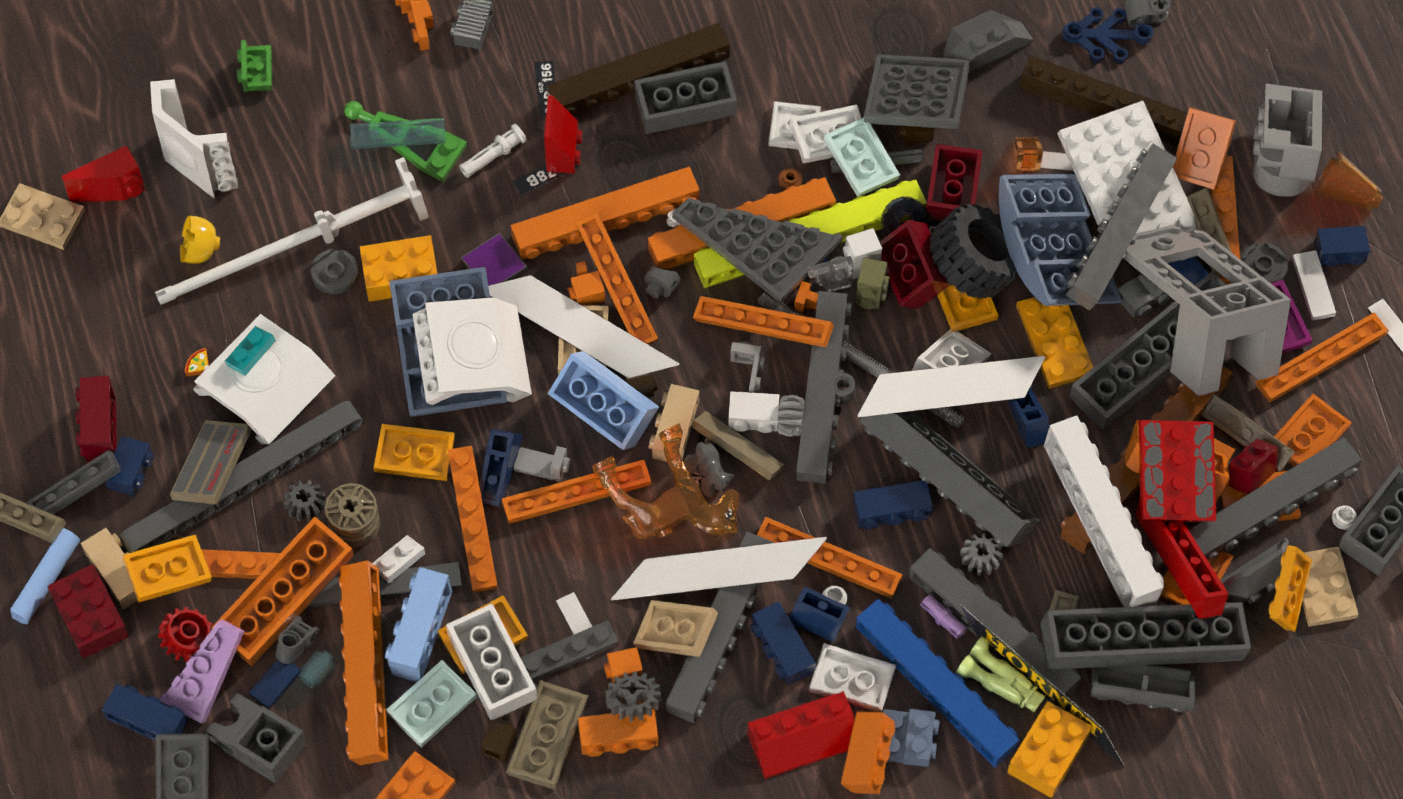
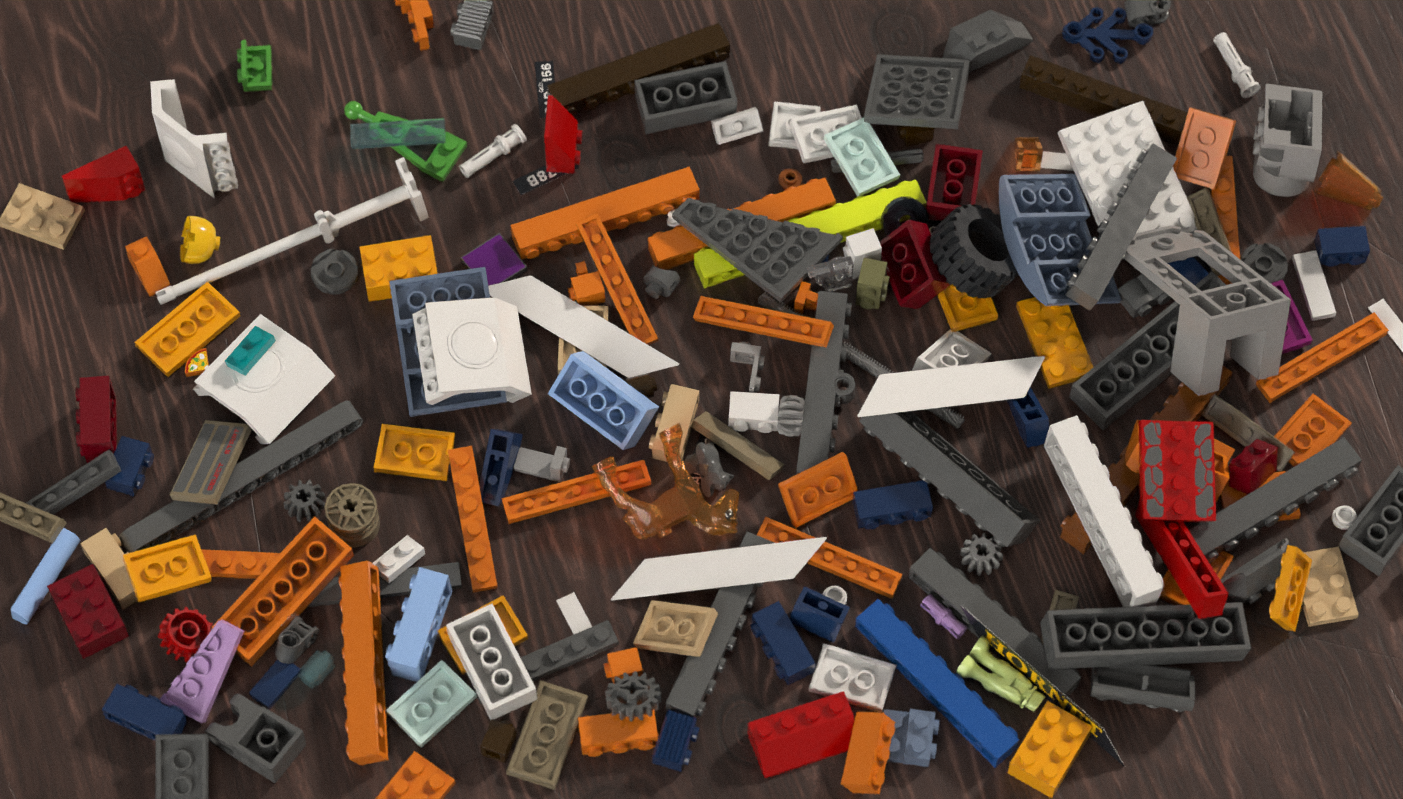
(147, 265): none -> orange slope
(187, 329): none -> light orange plate
(675, 740): none -> dark blue brick
(736, 125): none -> white plate
(818, 489): none -> orange tile
(1240, 73): none -> white pin

